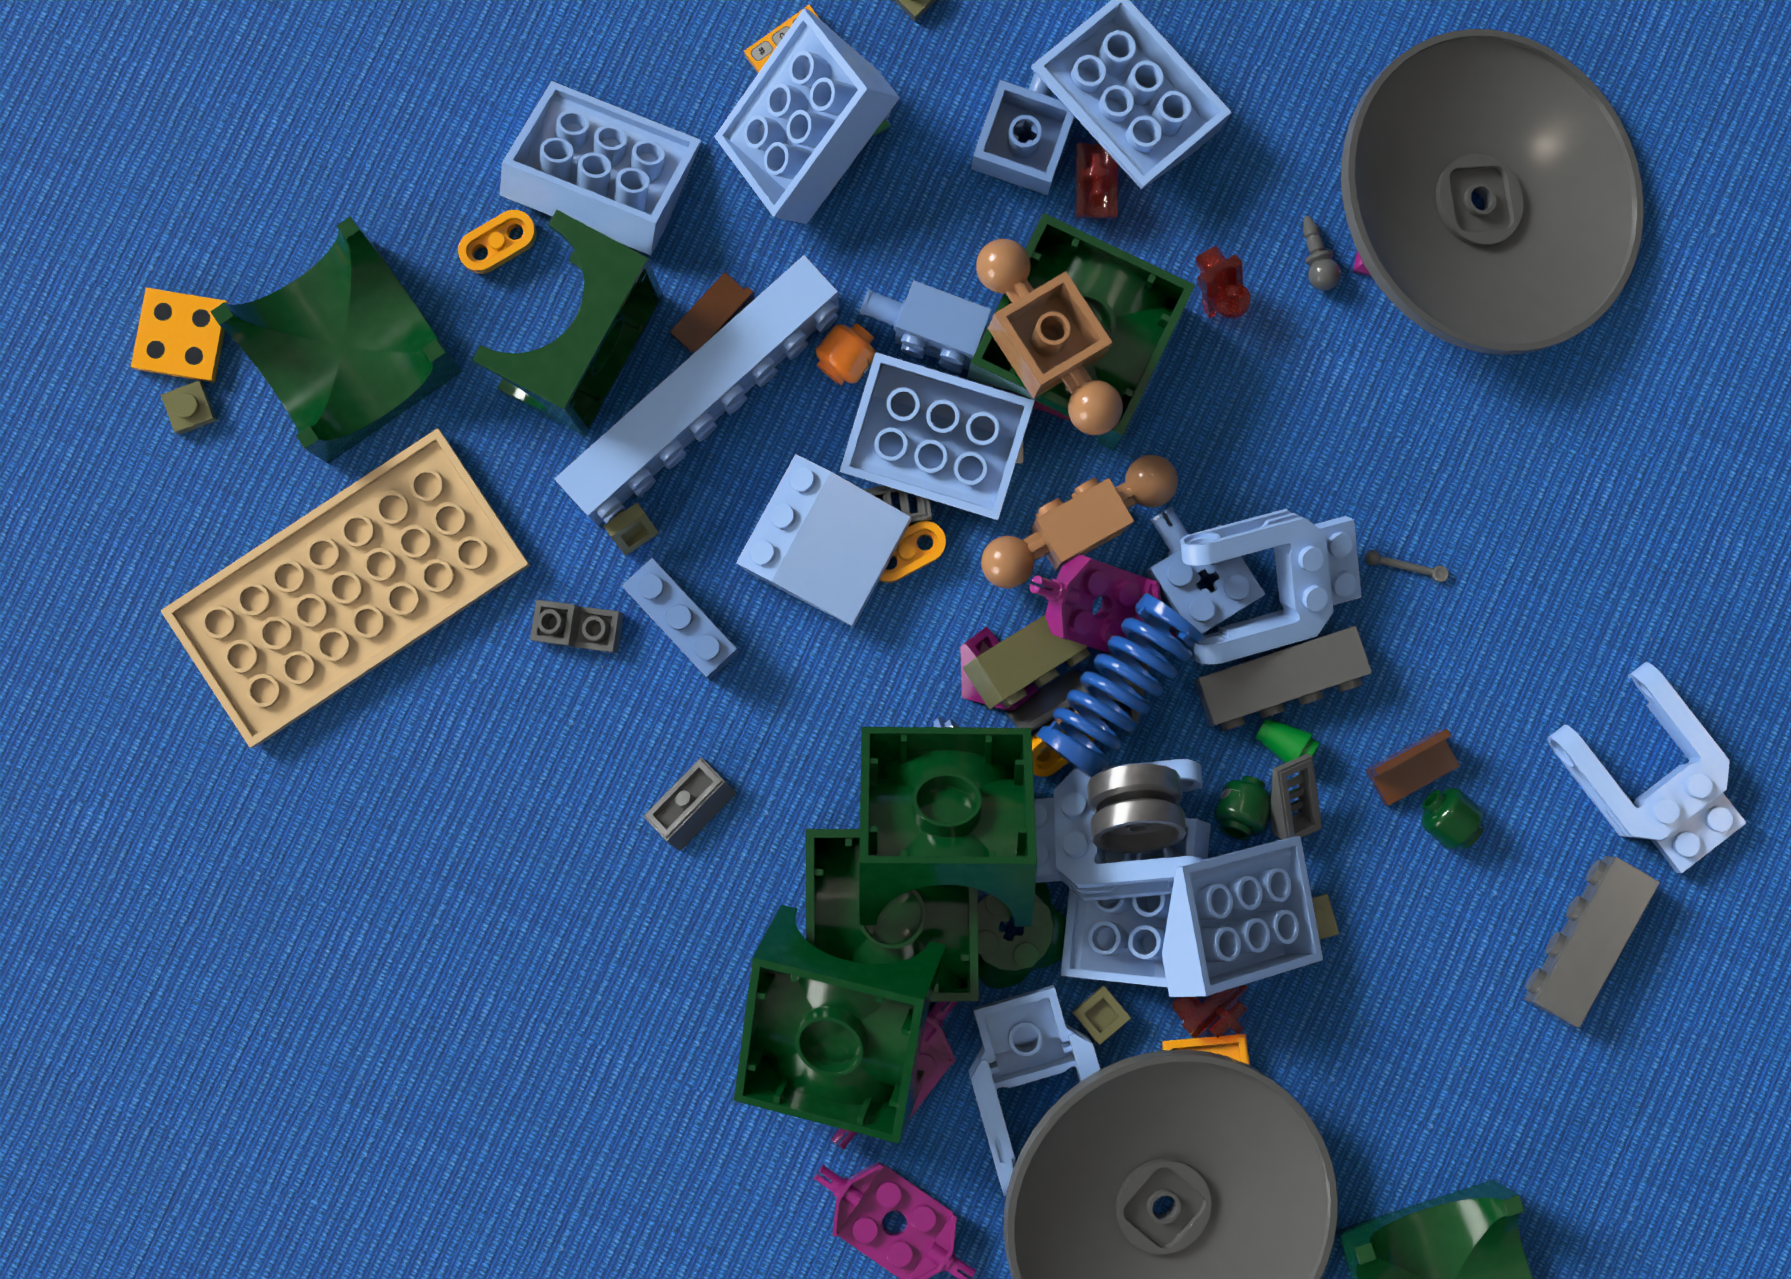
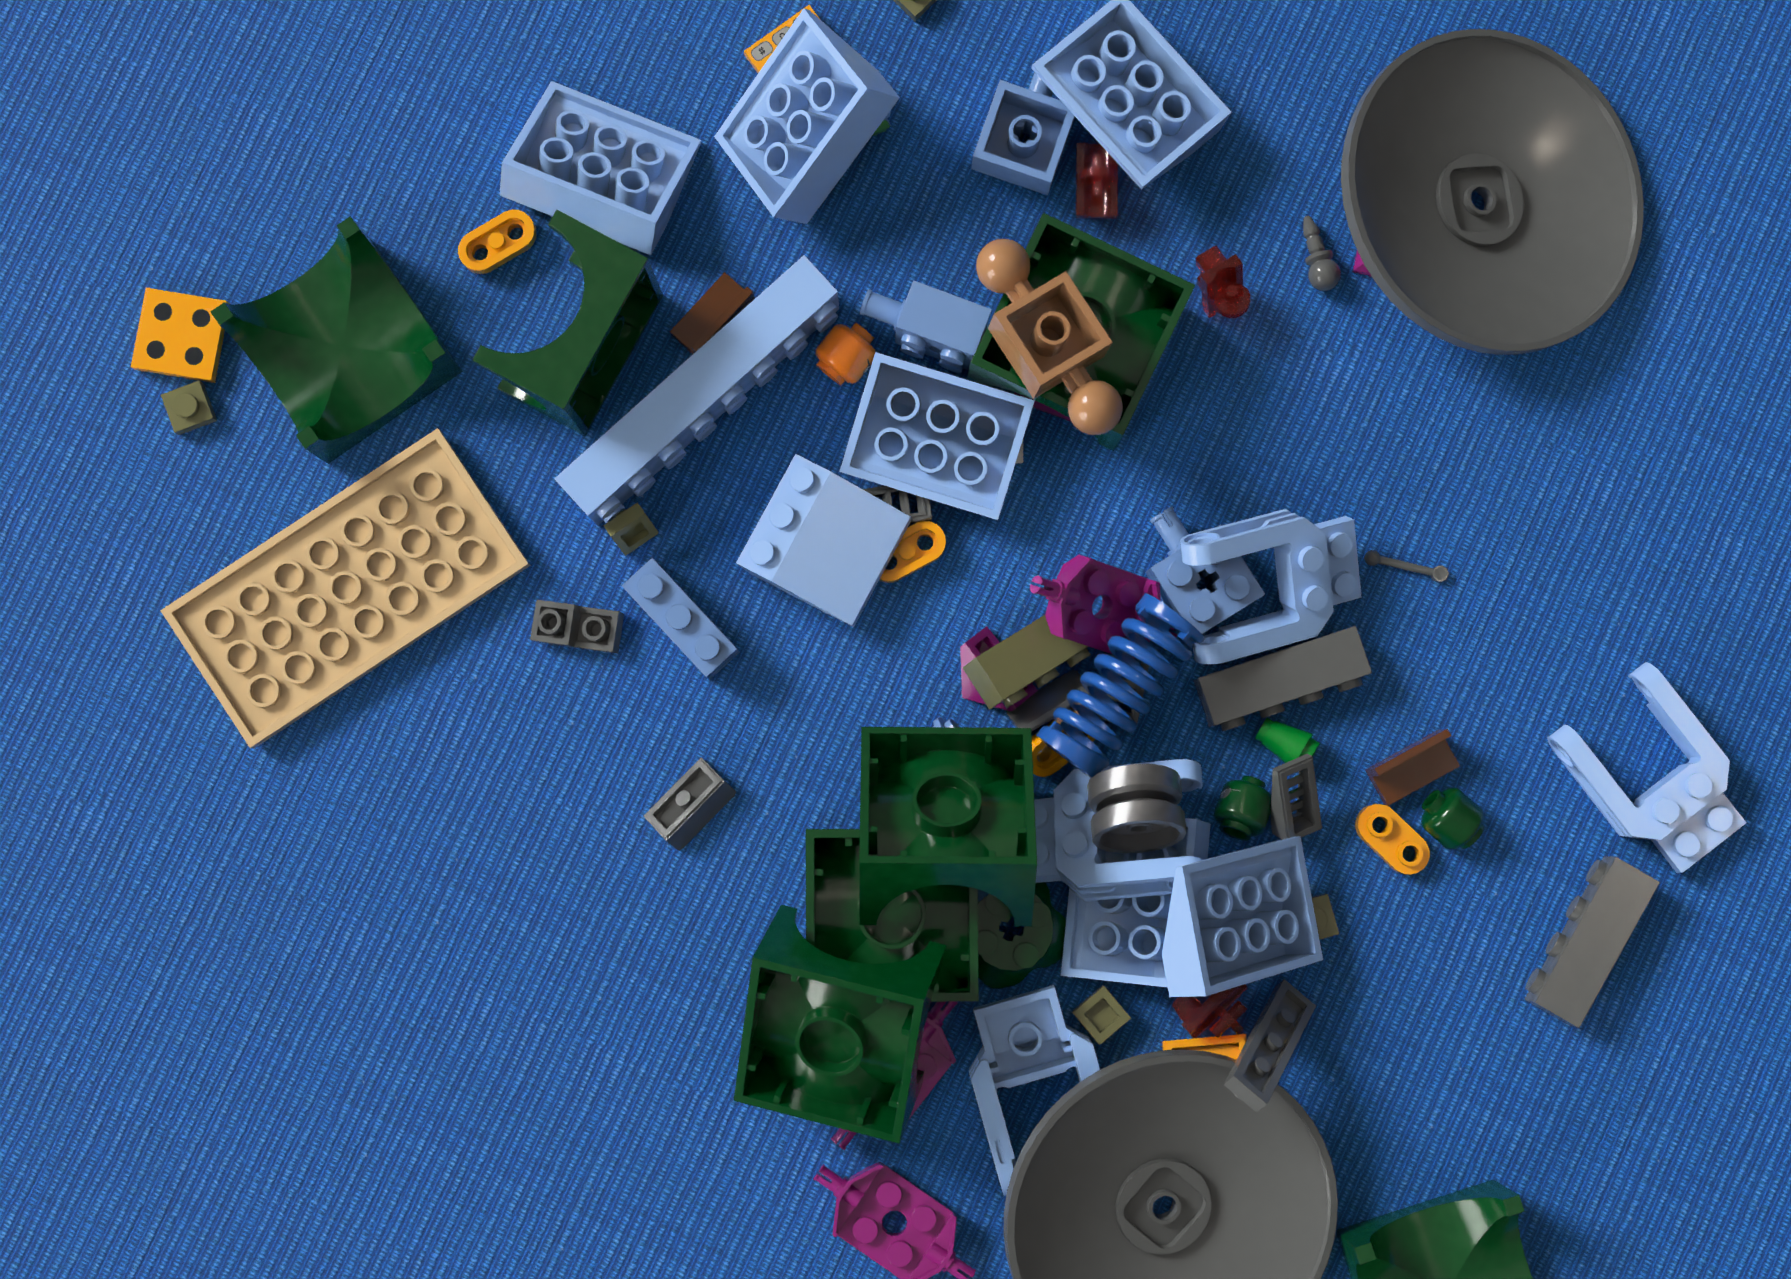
(1081, 524): medium nougat brick -> none
(1269, 1046): none -> dark grey plate
(1393, 839): none -> light orange plate

